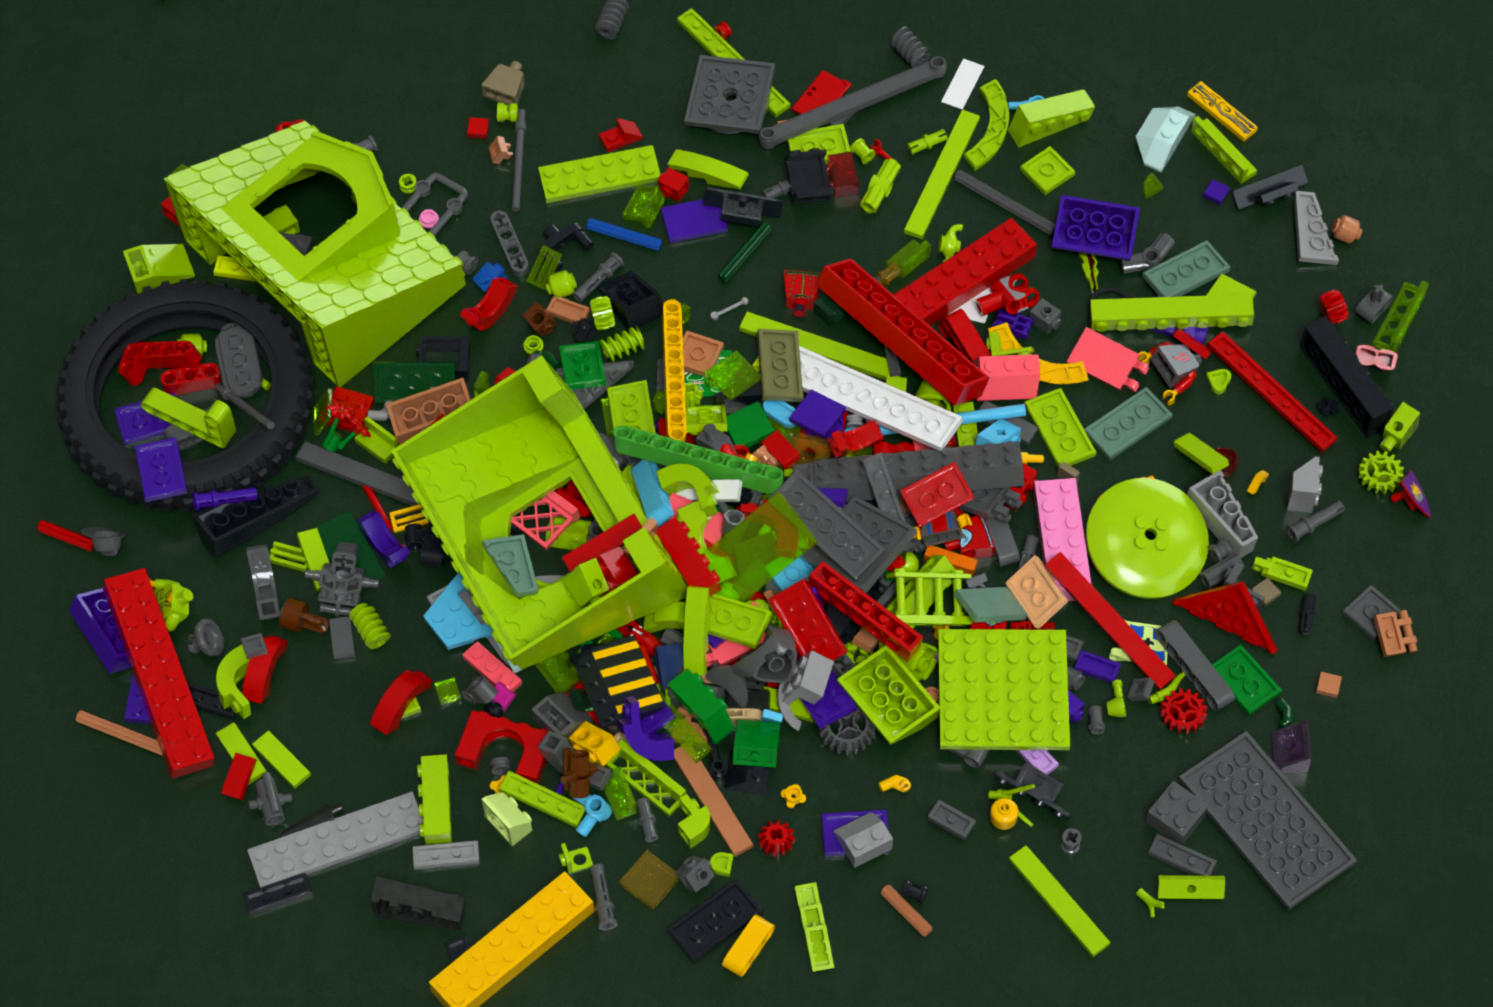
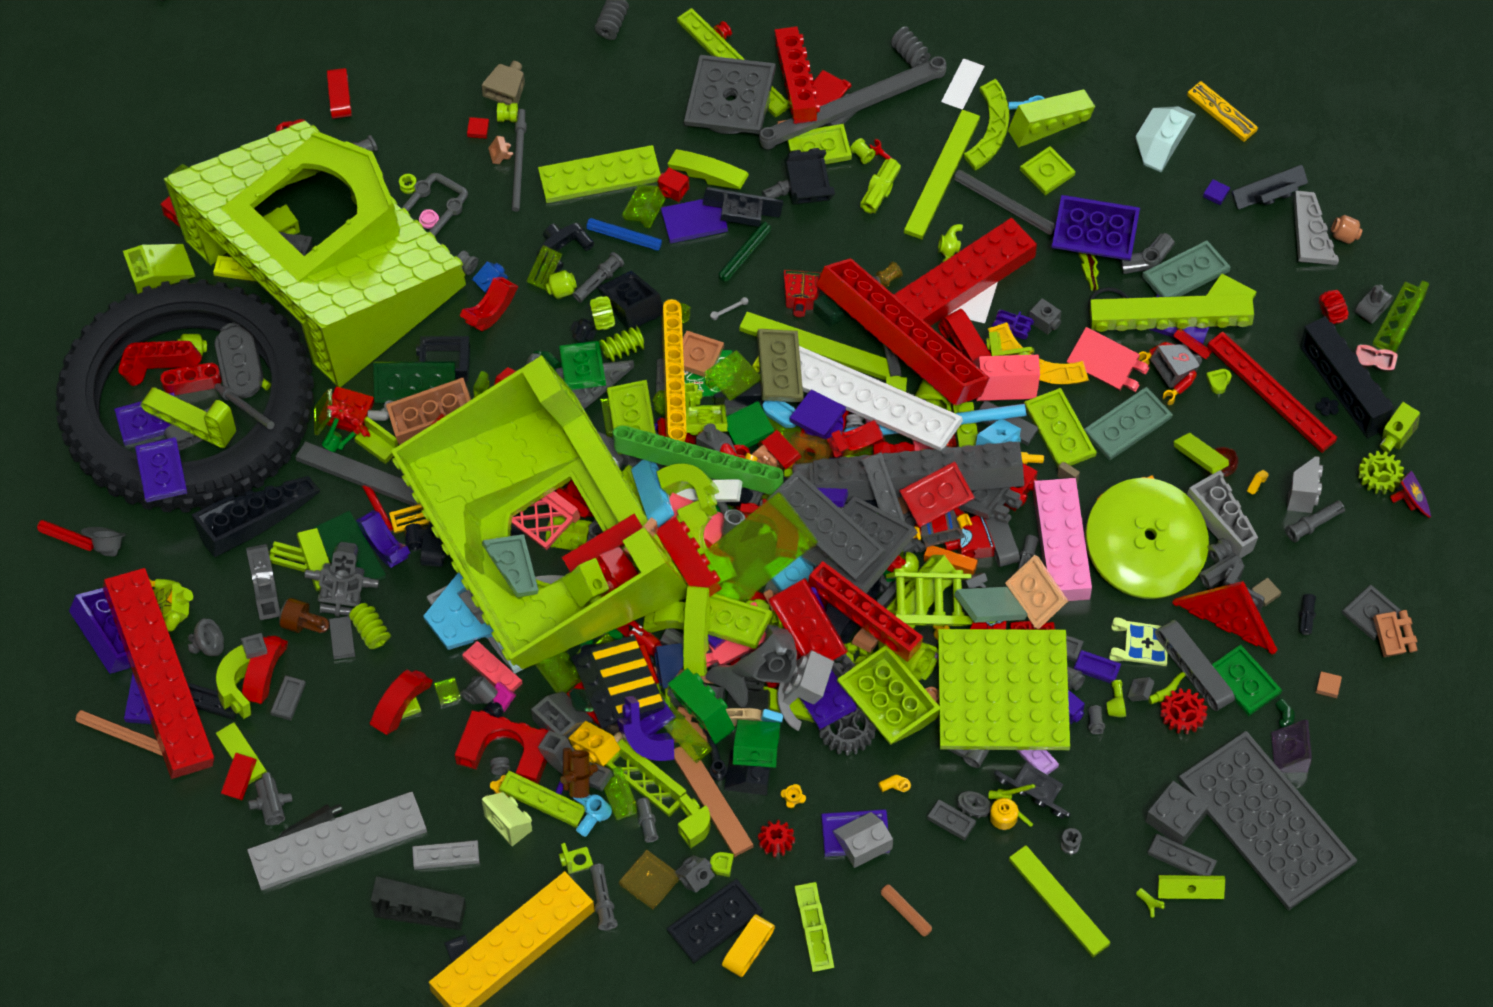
(214, 498): dark purple pin -> none
(277, 894): black tile -> none
(281, 759): lime tile -> none
(288, 698): none -> dark grey tile
(339, 93): none -> red beam
(436, 799): lime brick -> none
(507, 244): dark grey beam -> none
(532, 340): lime plate -> none
(533, 316): reddish brown brick -> none
(567, 310): nougat tile -> none
(620, 136): red slope -> none
(796, 76): none -> red brick
(842, 174): clear red brick -> none
(911, 256): clear neon green panel -> none
(915, 891): black bush -> none
(927, 141): lime pin -> none
(982, 804): none -> dark grey gear
(1008, 296): red connector -> none
(1109, 620): red tile -> none
(1151, 186): clear neon green tile -> none
(1223, 149): lime fence -> none
(1283, 572): lime hinge -> none

